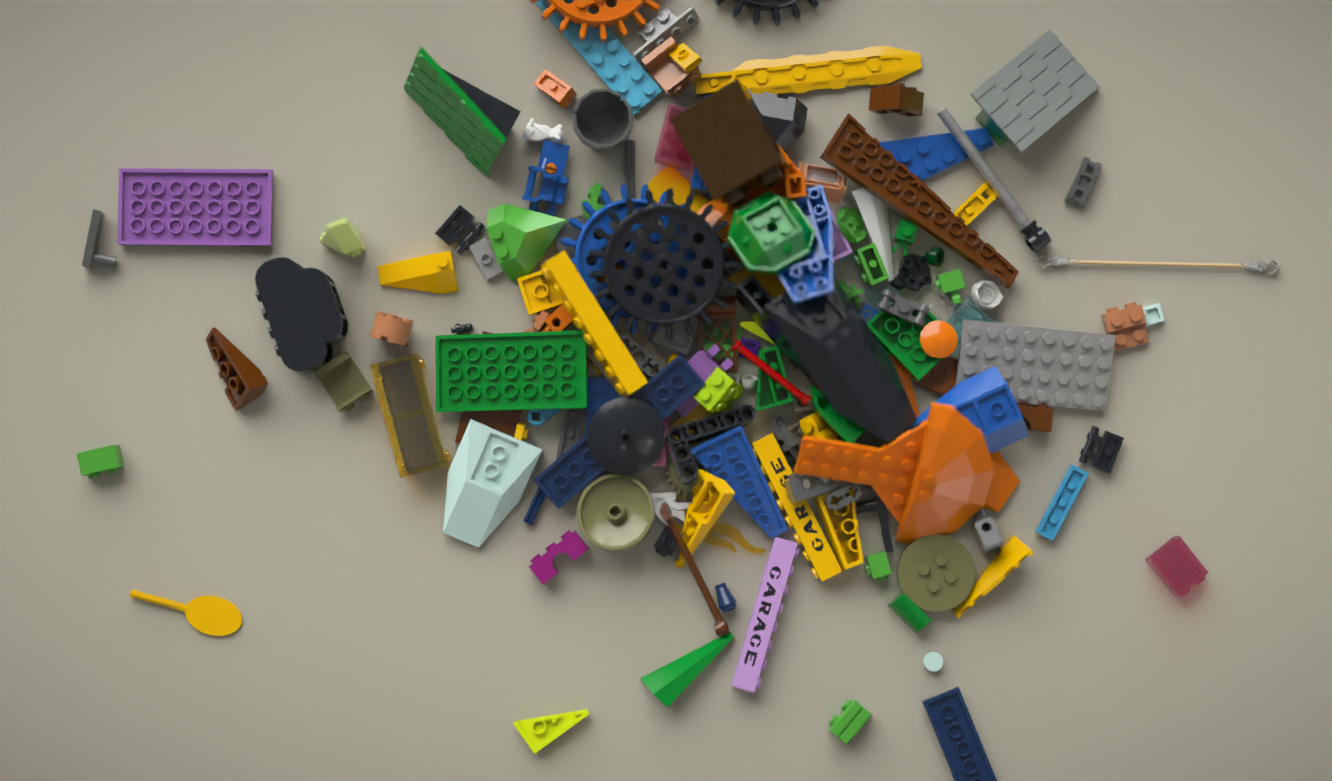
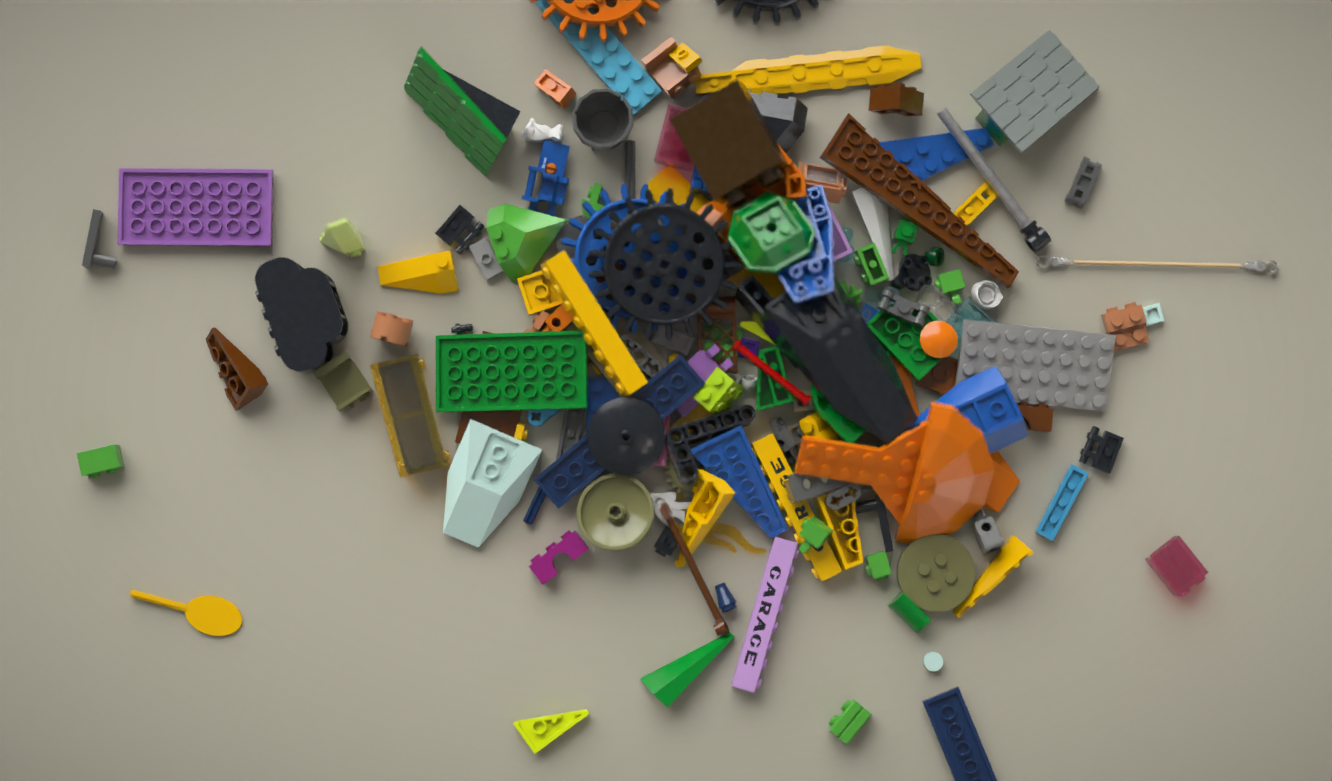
(663, 27): light grey bracket -> none
(815, 533): none -> bright green brick
(851, 224): bright green tile -> none

